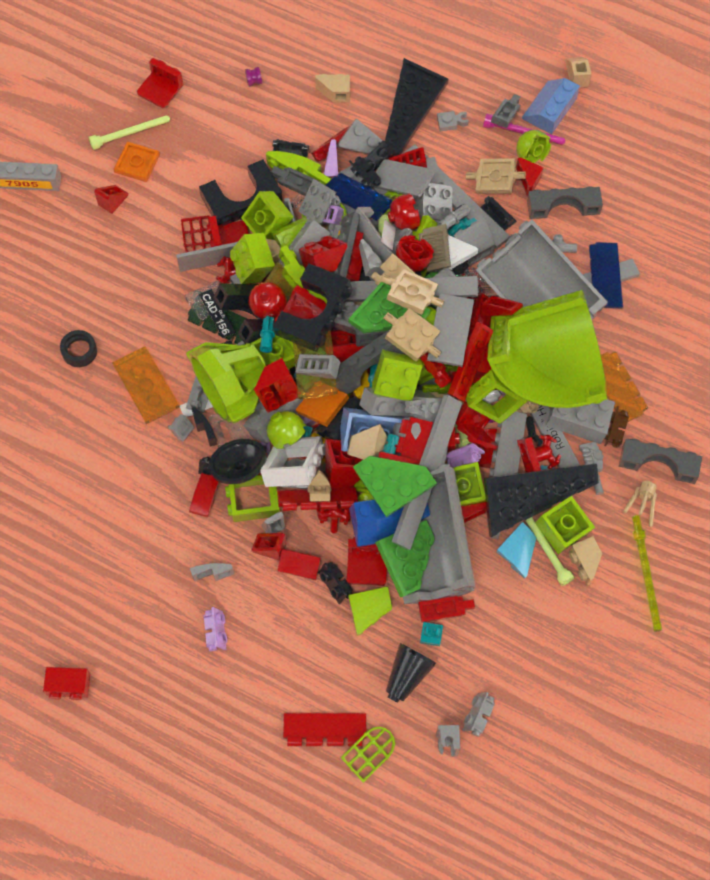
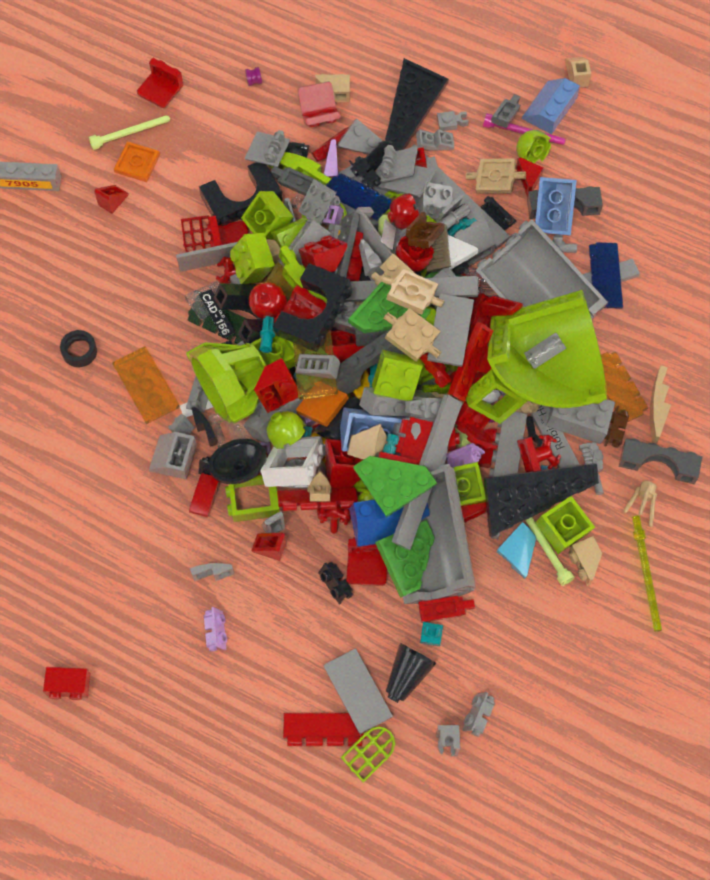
(173, 455): none -> light grey slope
(268, 148): none -> light grey hinge
(299, 564): red slope -> none
(318, 104): none -> bracket
(357, 691): none -> light grey piece
(369, 607): lime slope -> none
(398, 163): none -> light grey hinge
(423, 233): none -> reddish brown bracket
(439, 140): none -> light grey slope
(454, 204): none -> light grey piece
(545, 350): none -> light grey hinge
(555, 205): none -> medium blue slope
(658, 408): none -> tan slope

